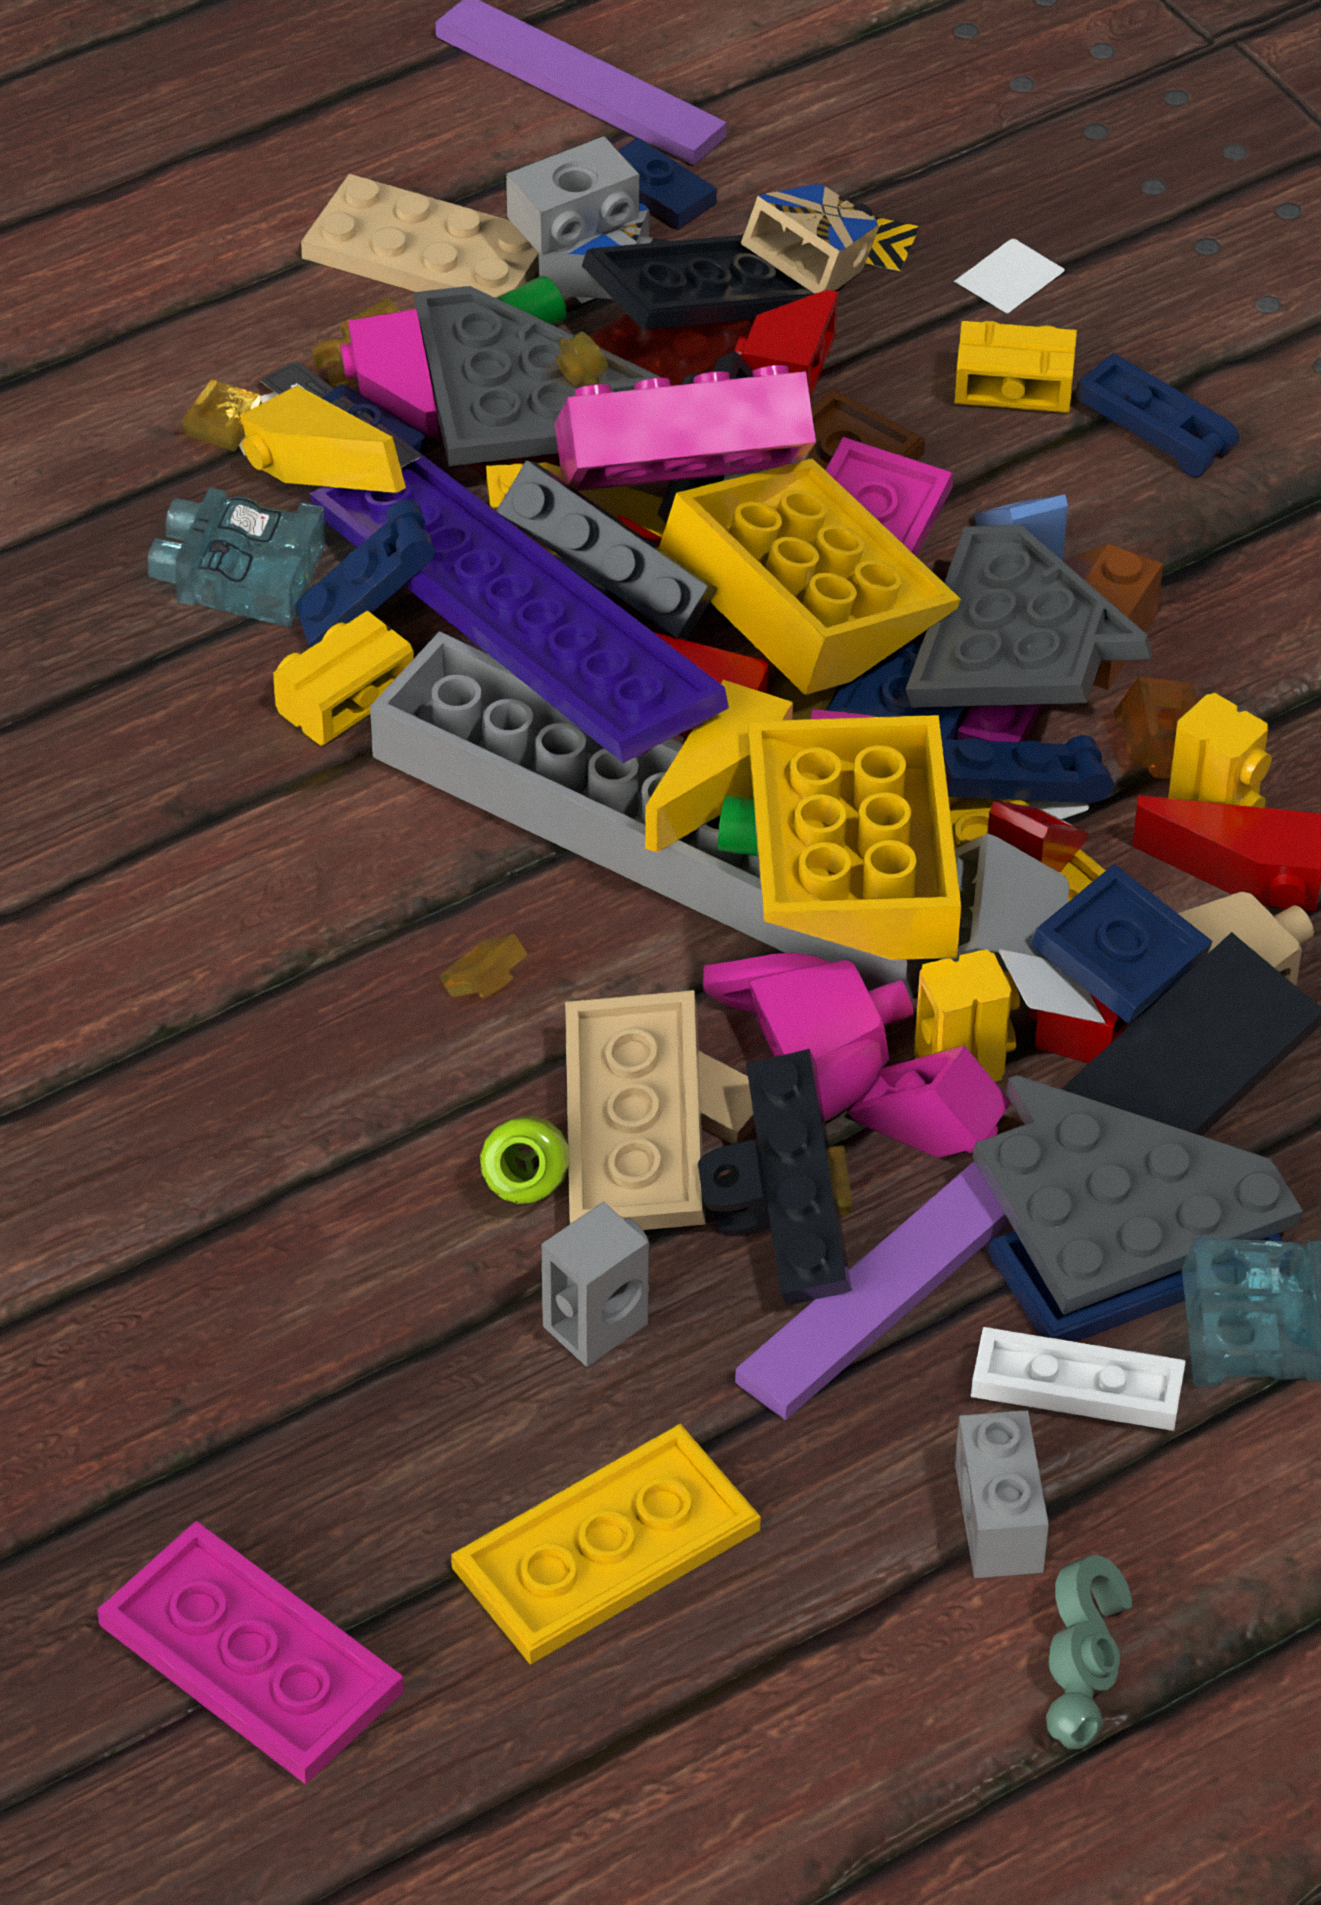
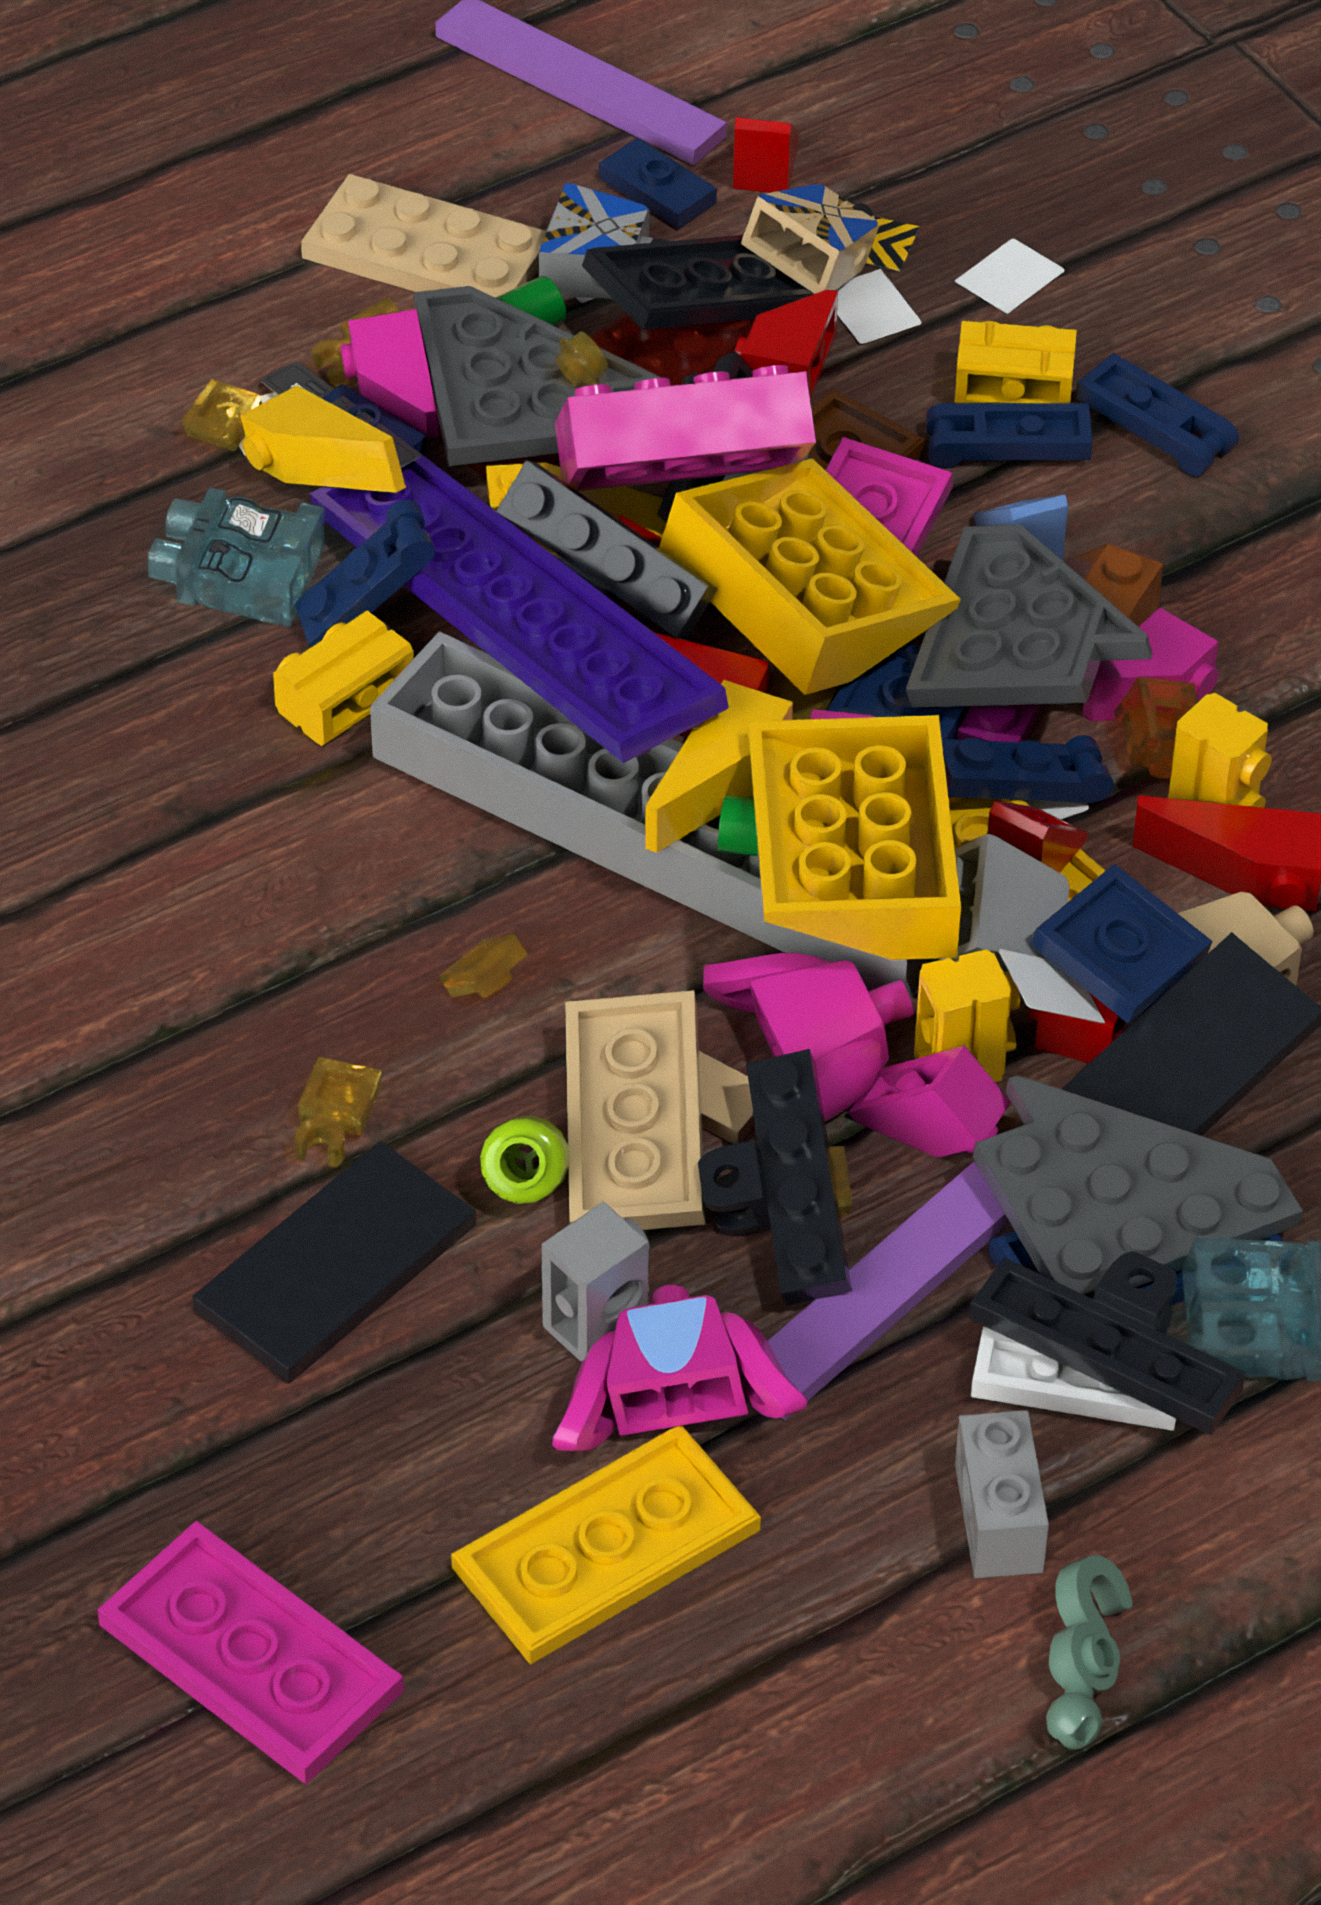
(334, 1261): none -> black tile
(335, 1102): none -> clear yellow plate
(572, 195): light grey brick -> none
(673, 1369): none -> dark pink torso
(764, 154): none -> red slope
(874, 307): none -> white sticker
(1008, 432): none -> dark blue plate
(1114, 1337): none -> black plate
(1178, 655): none -> dark pink slope

